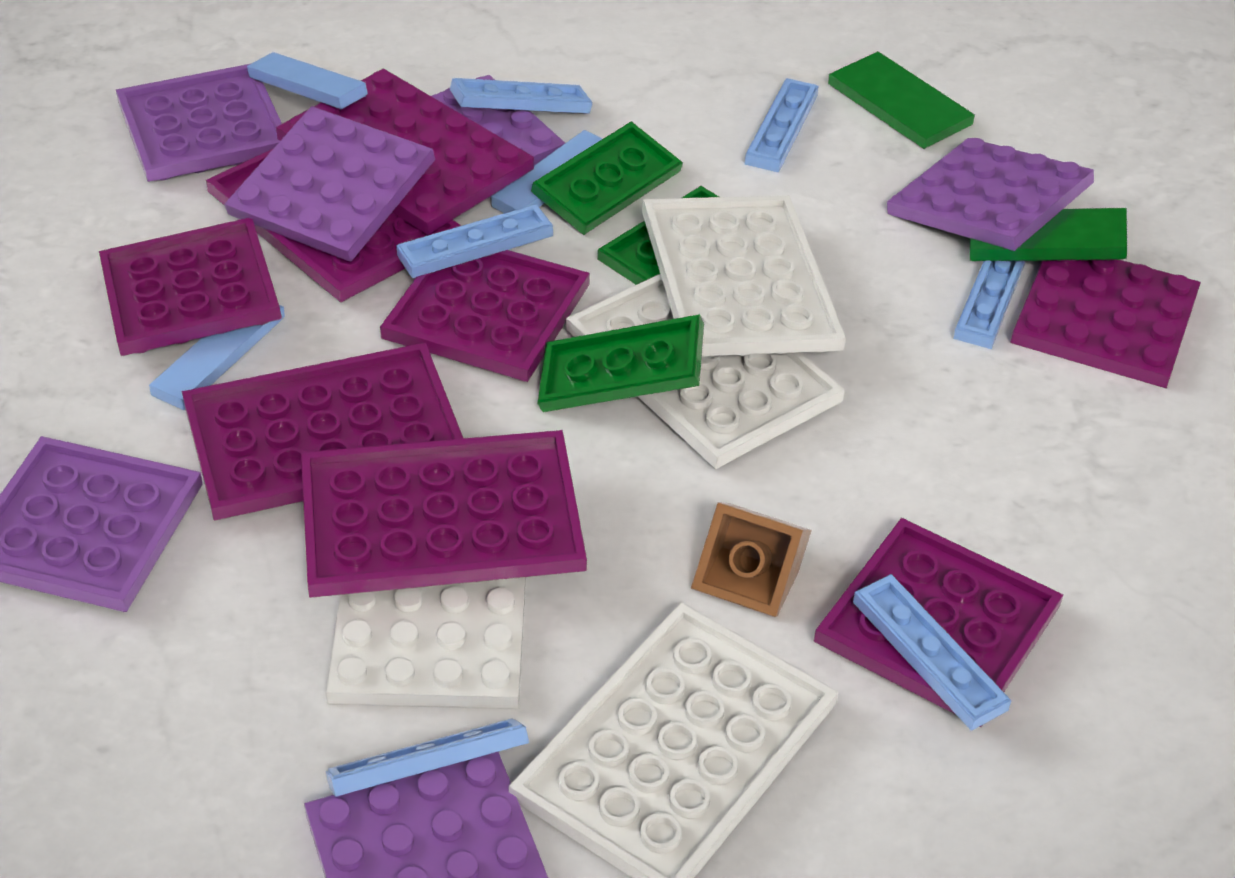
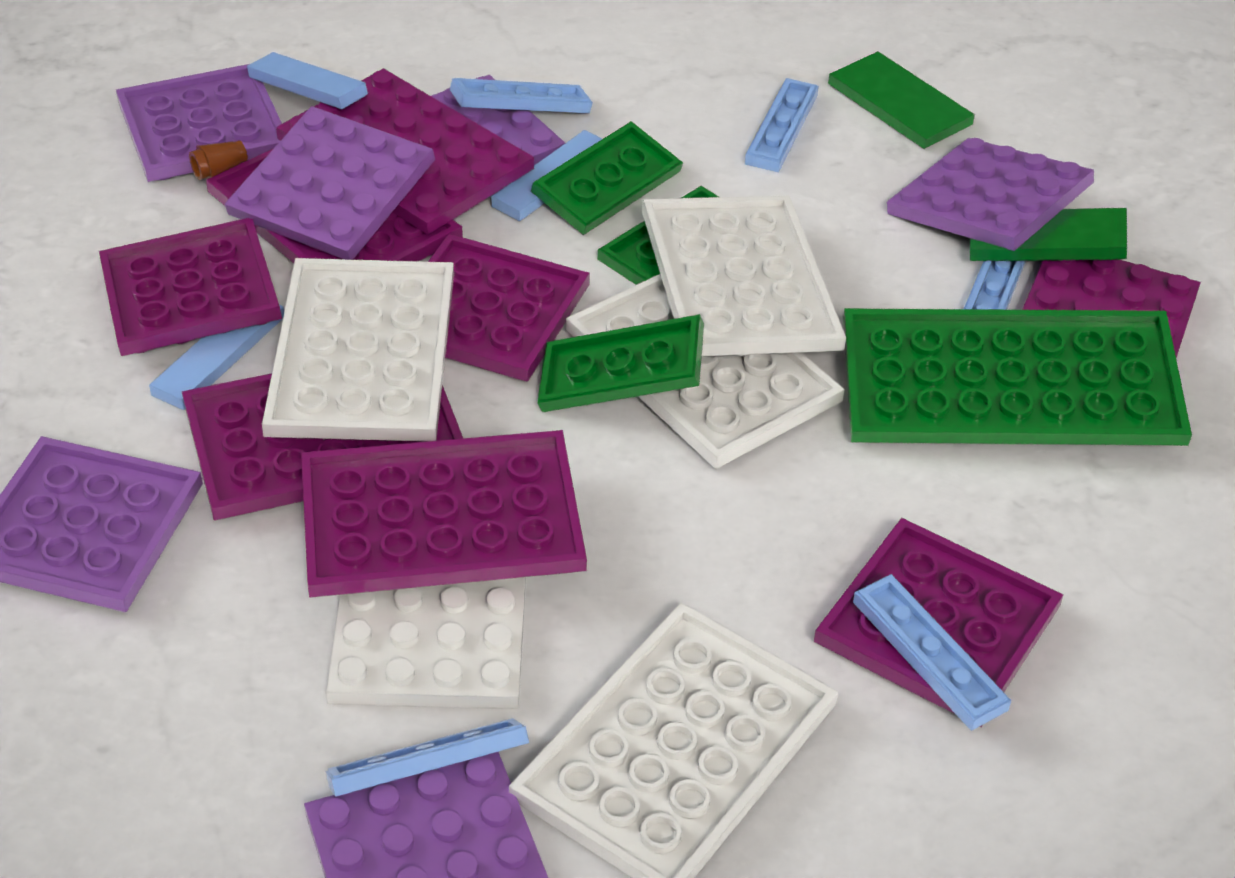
(216, 158): none -> dark orange cone
(361, 351): none -> white plate
(474, 240): light blue tile -> none
(750, 558): medium nougat slope -> none
(1013, 377): none -> green plate

